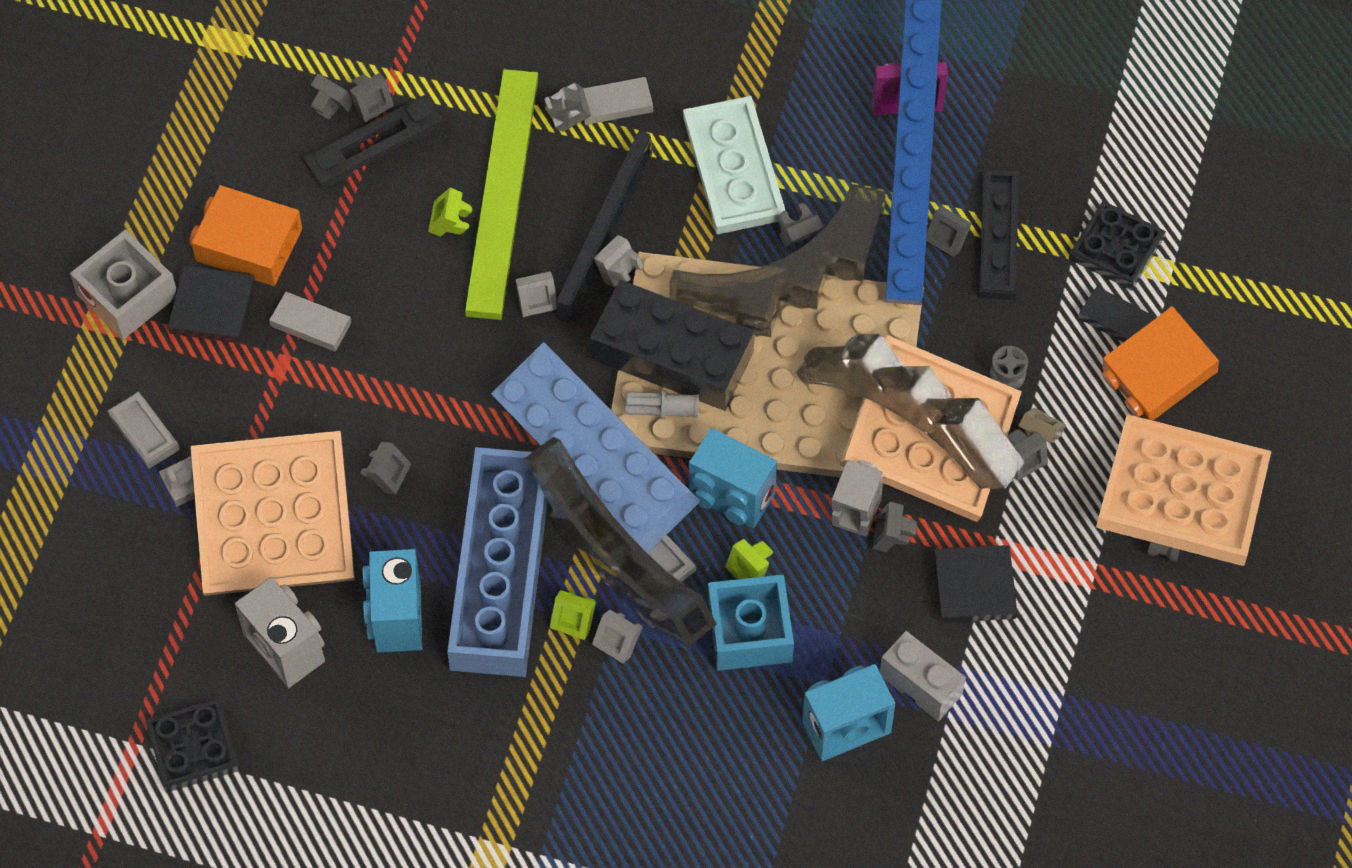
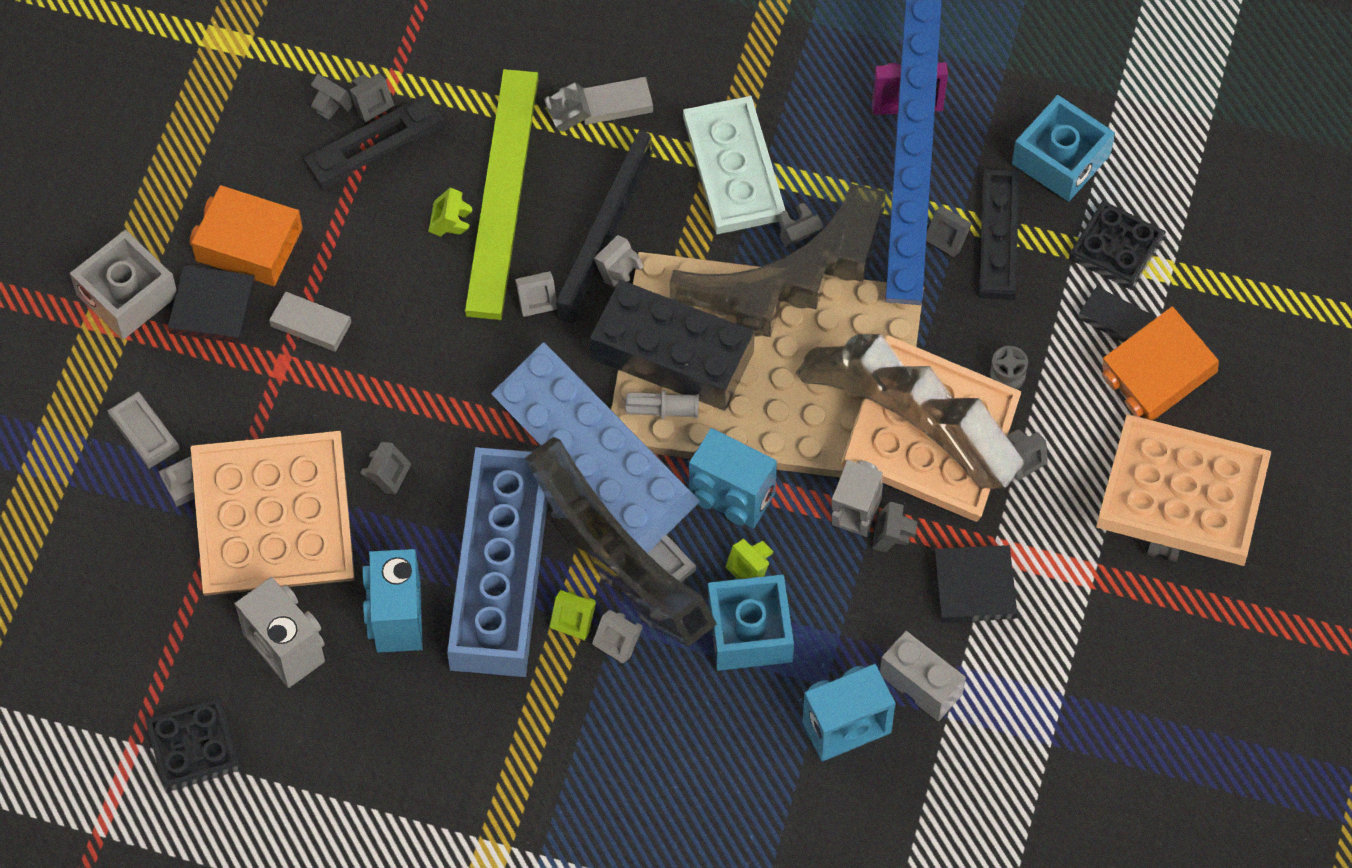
(1038, 421): dark tan plate -> none
(1063, 148): none -> dark azure brick

